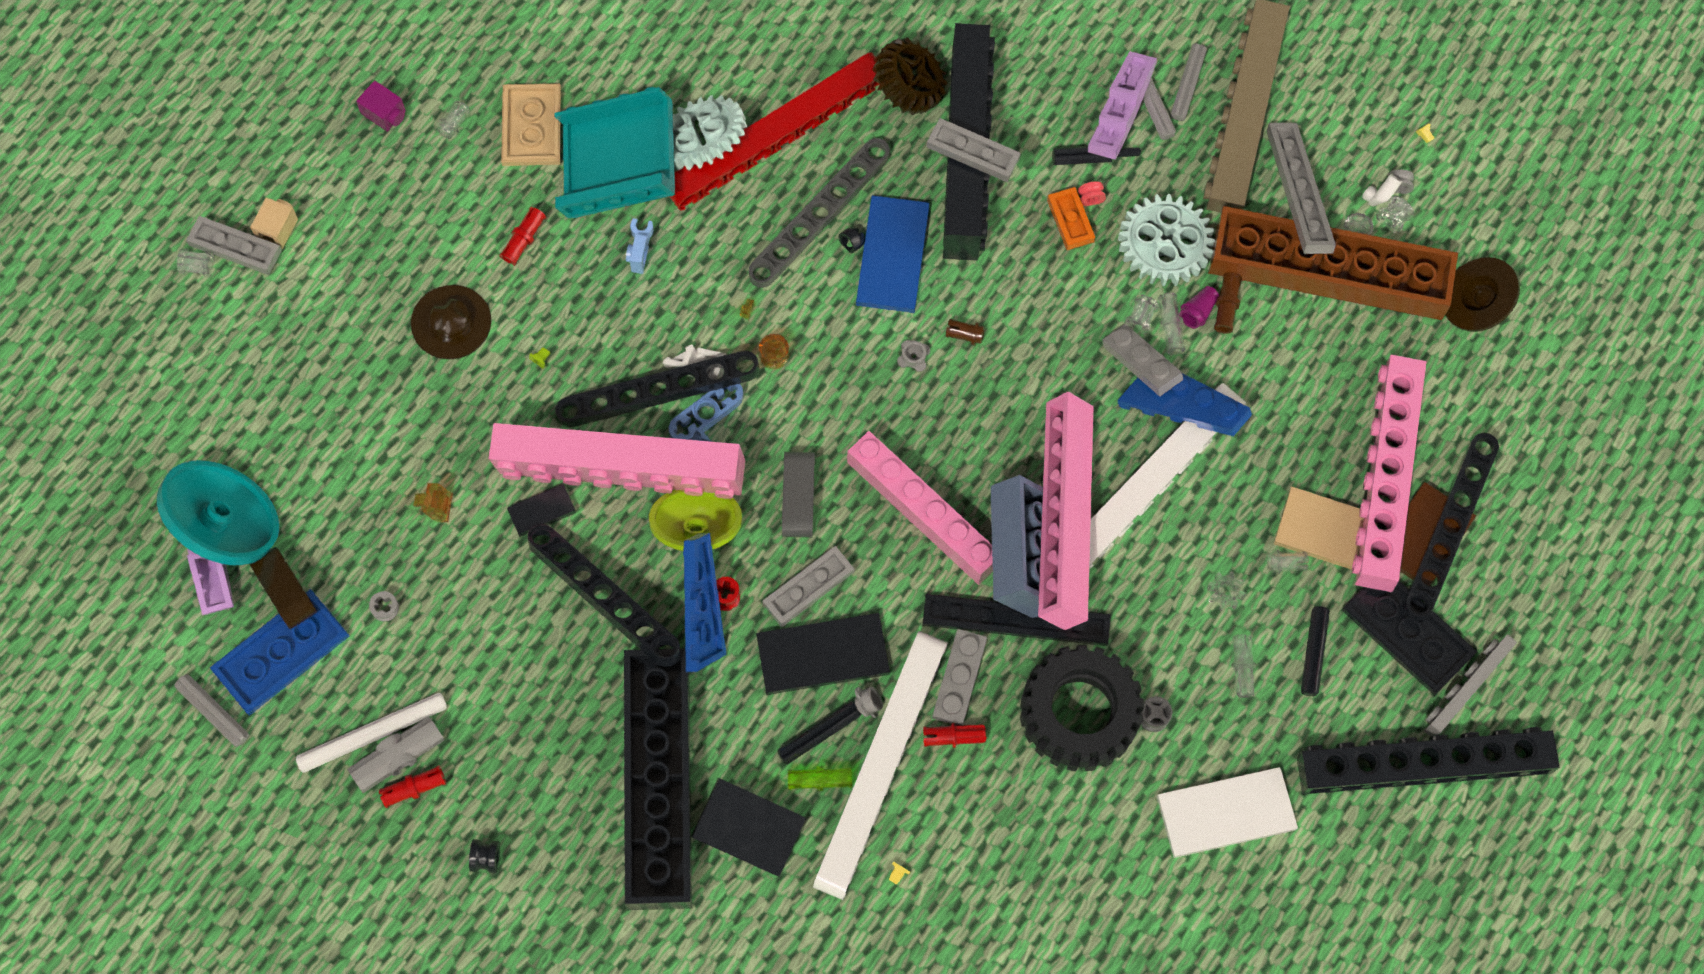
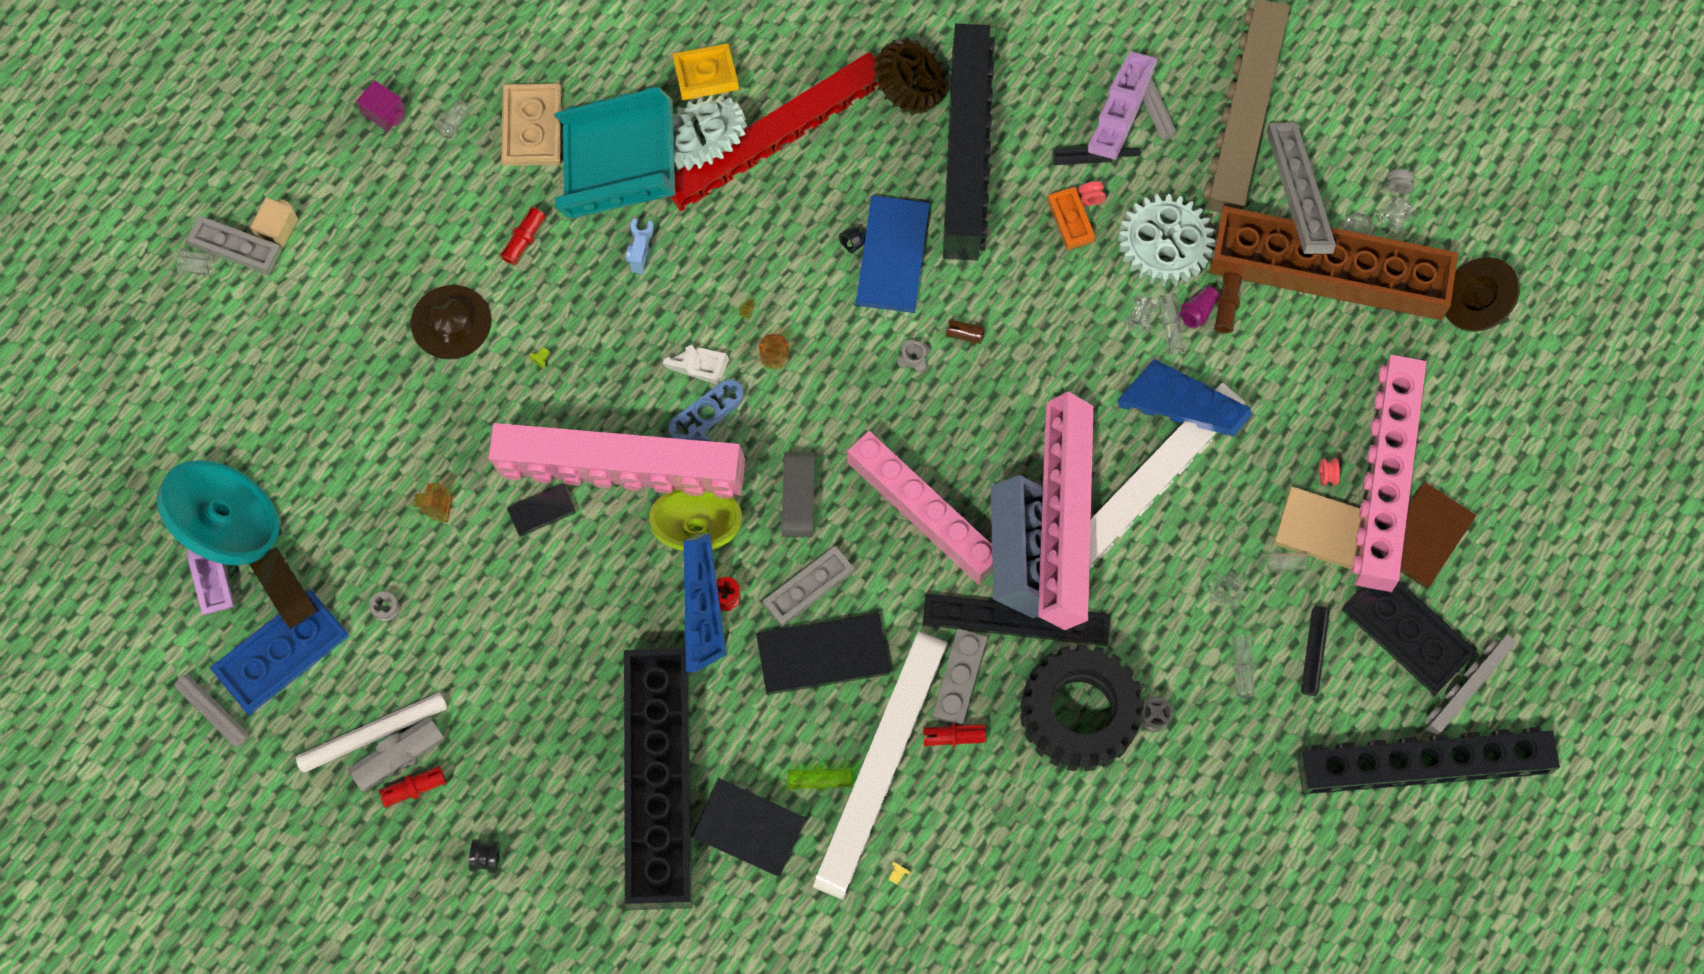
(608, 606): black beam -> none
(642, 386): black beam -> none
(705, 71): none -> yellow plate
(819, 732): black axle -> none
(822, 199): dark grey beam -> none
(868, 701): light grey plate -> none
(973, 150): light grey plate -> none
(1142, 359): light grey plate -> none
(1188, 82): light grey axle -> none
(1227, 812): white tile -> none
(1329, 471): none -> coral bush
(1385, 192): white arm -> none
(1425, 133): light yellow piece -> none
(1440, 536): black beam -> none

